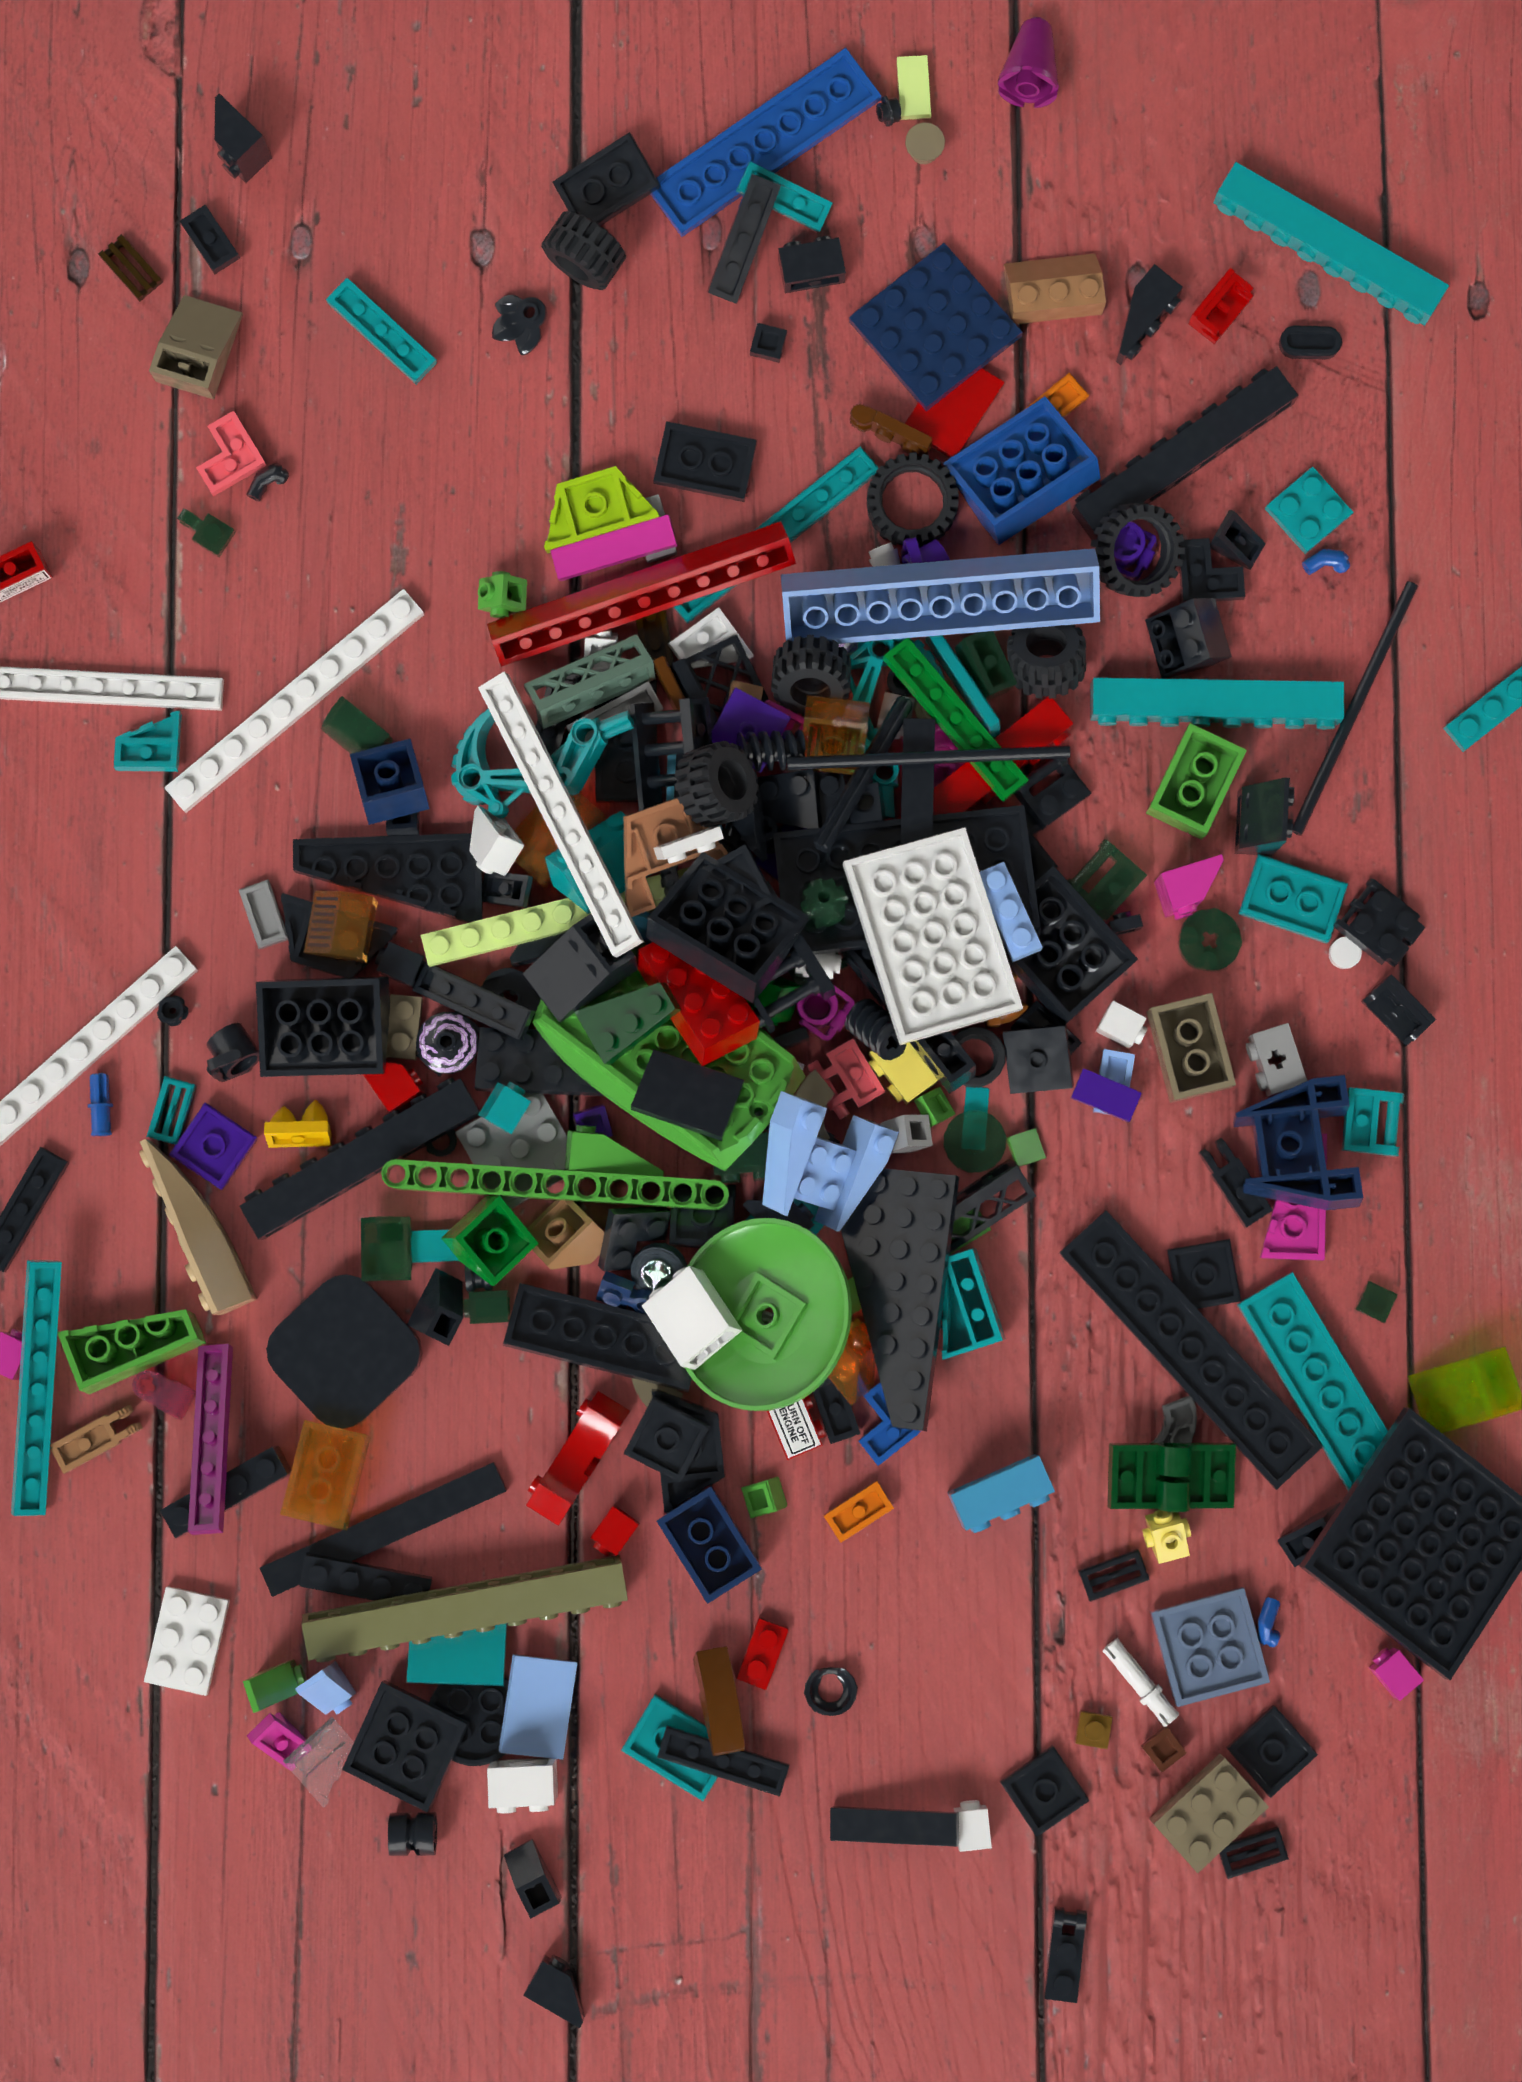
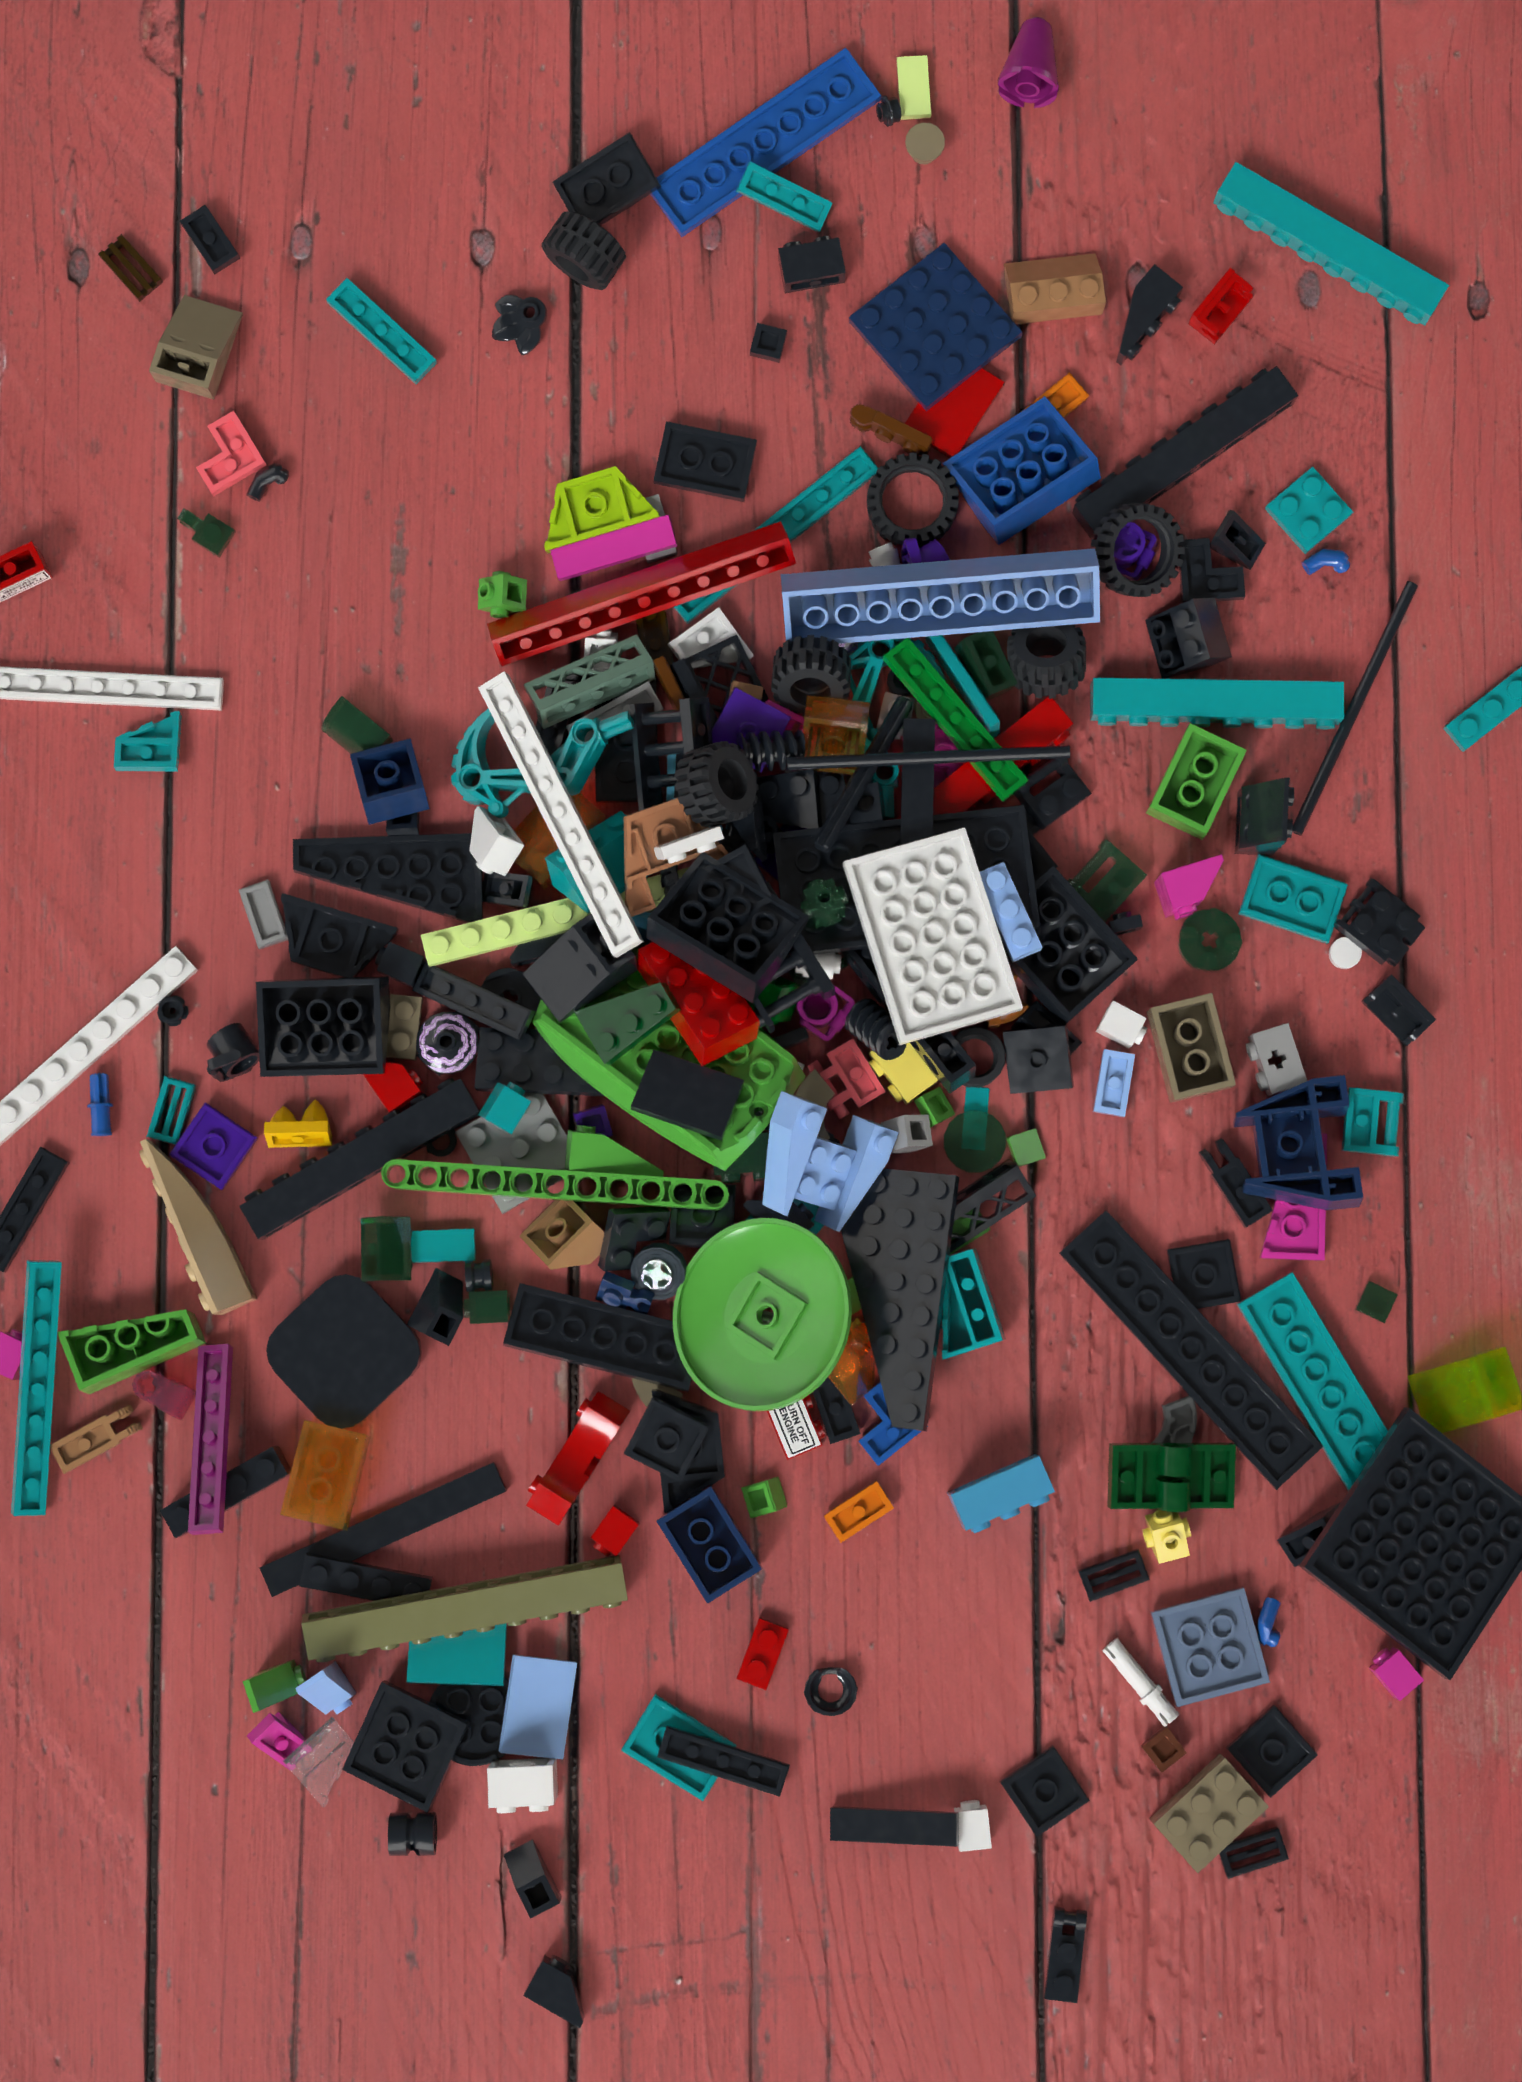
(186, 1640): white plate -> none
(238, 142): black slope -> none
(294, 701): white plate -> none
(341, 925): clear orange slope -> none
(490, 1239): green slope -> none
(691, 1317): white brick -> none
(719, 1700): reddish brown slope -> none
(743, 238): black plate -> none
(1093, 1729): pearl gold plate -> none
(1106, 1095): dark purple tile -> none
(1310, 342): black tile -> none

